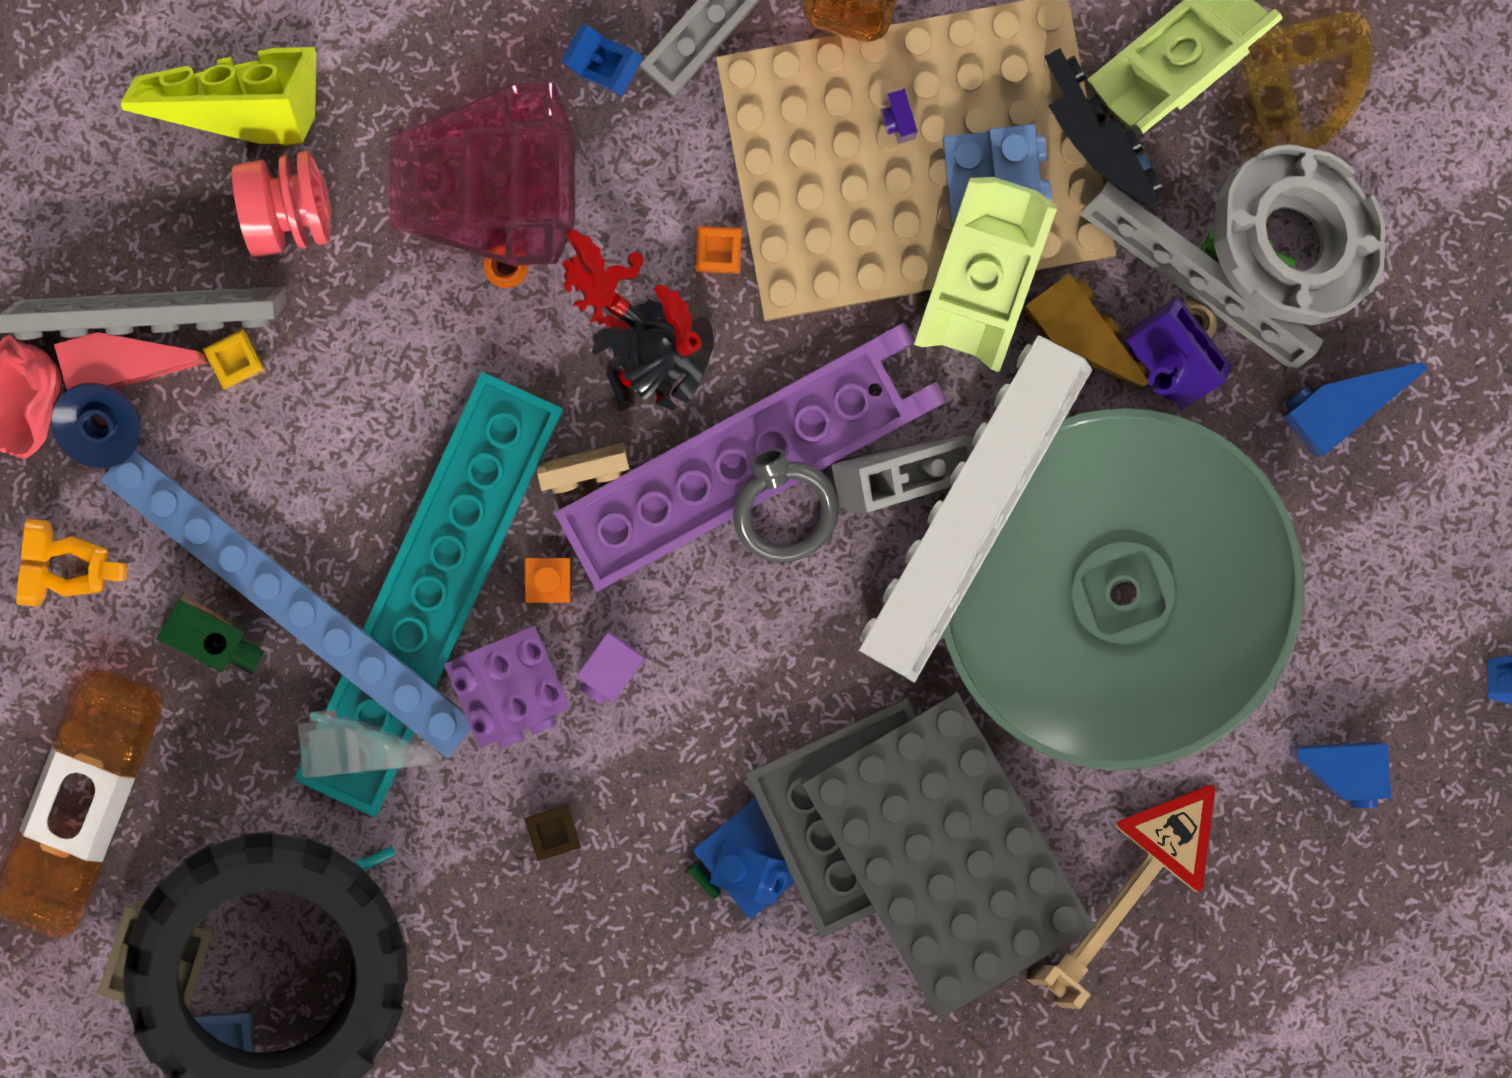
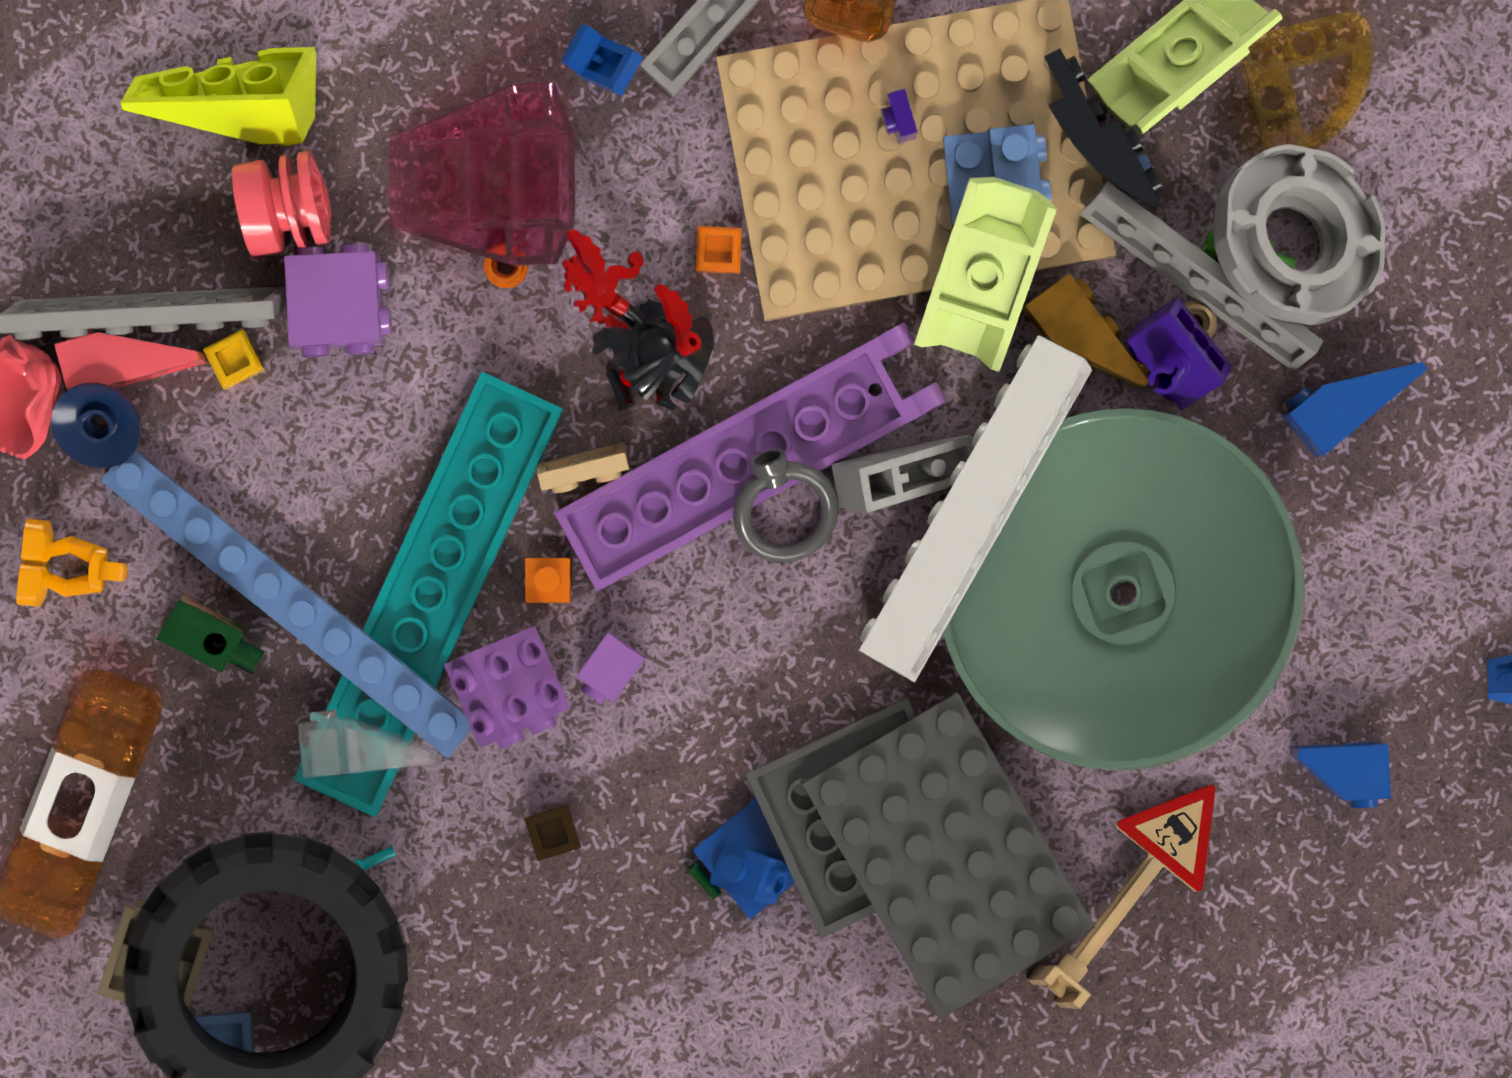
(336, 300): none -> medium lavender brick

